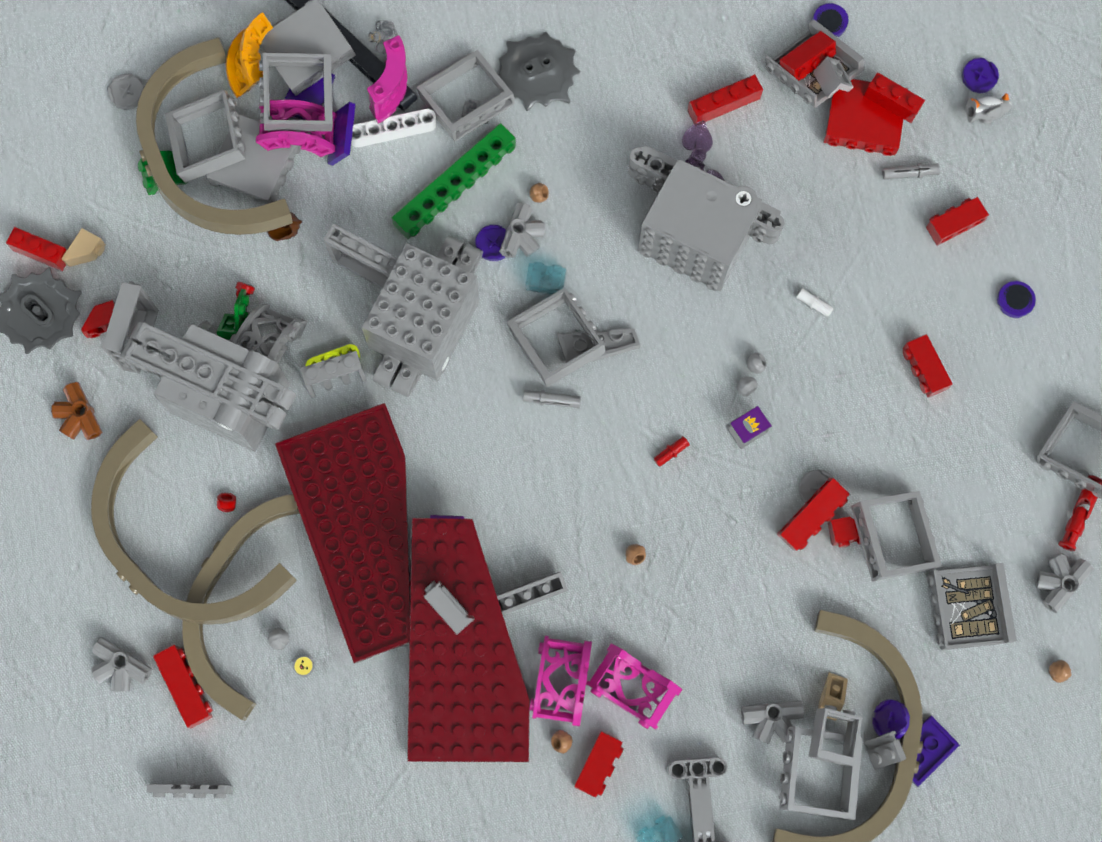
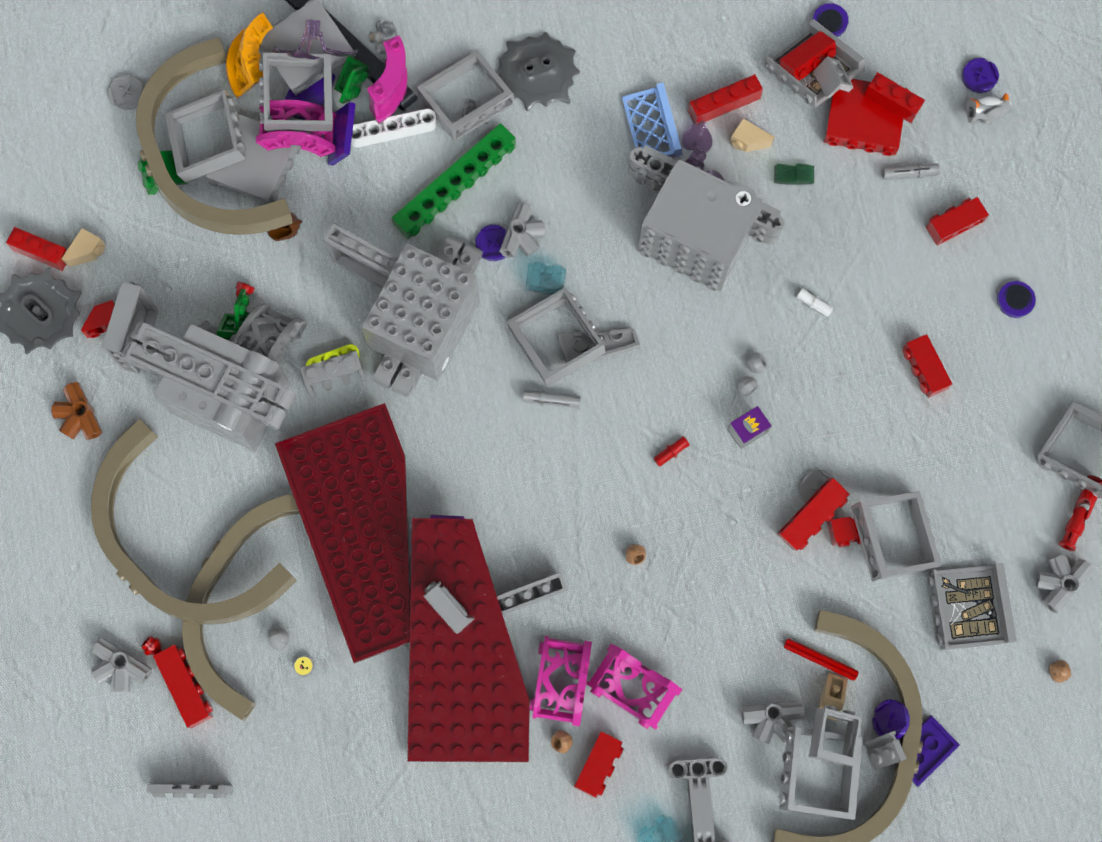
(151, 646): none -> red plate
(226, 502): red tile -> none
(311, 32): none -> clear purple plant
(350, 79): none -> green bracket
(539, 193): medium nougat piece -> none
(666, 117): none -> light blue fence
(750, 137): none -> tan slope
(794, 175): none -> clear green slope
(821, 659): none -> red axle

